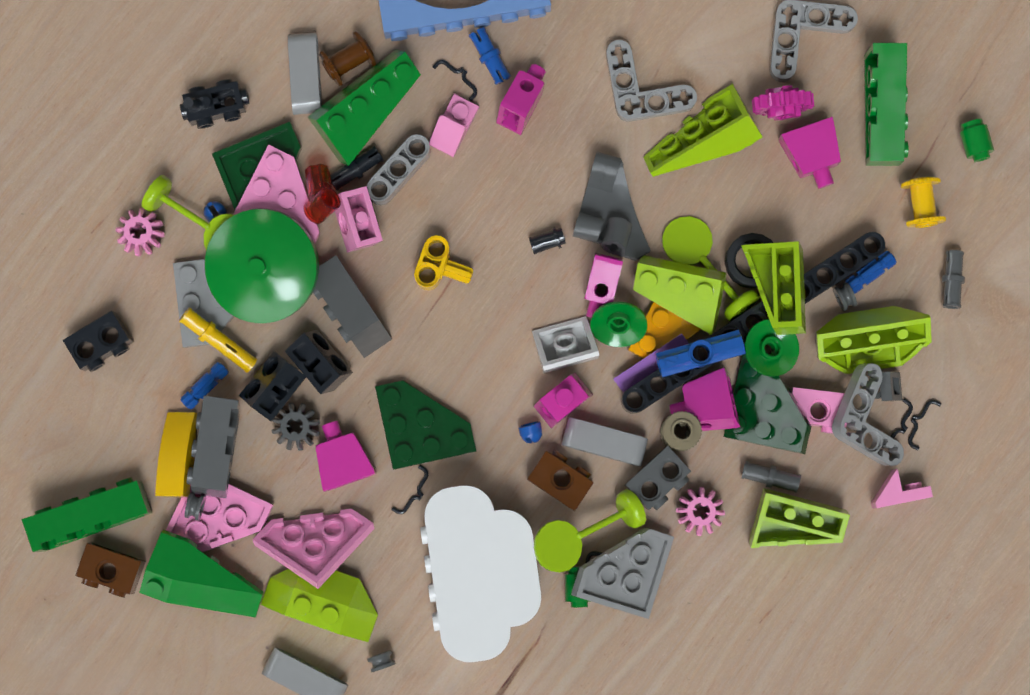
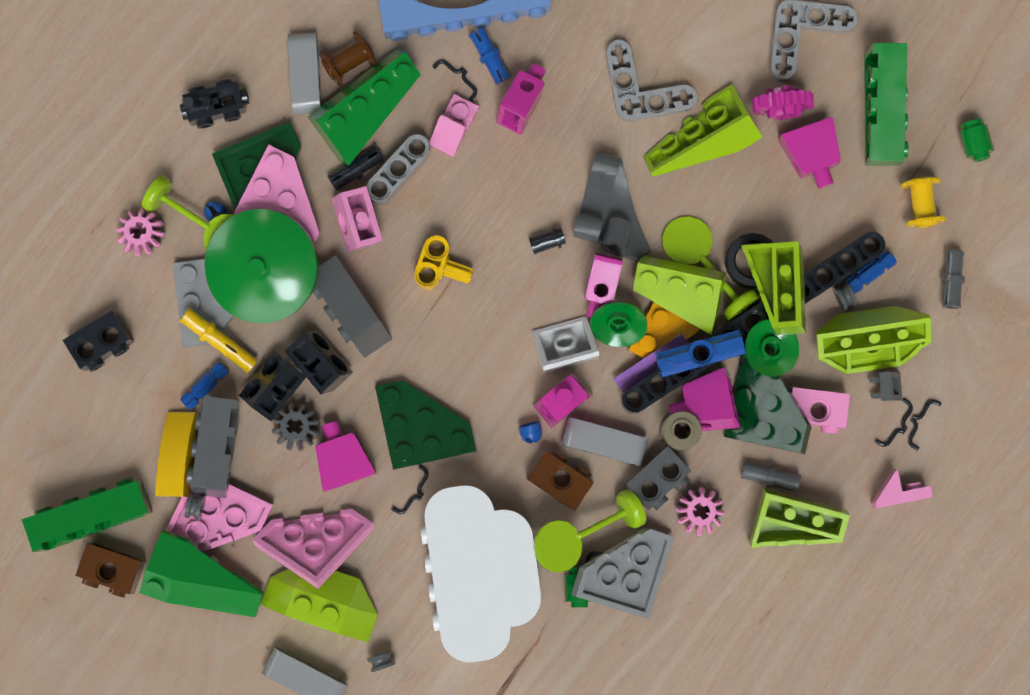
(321, 197): clear red piece -> none
(857, 418): light grey beam -> none

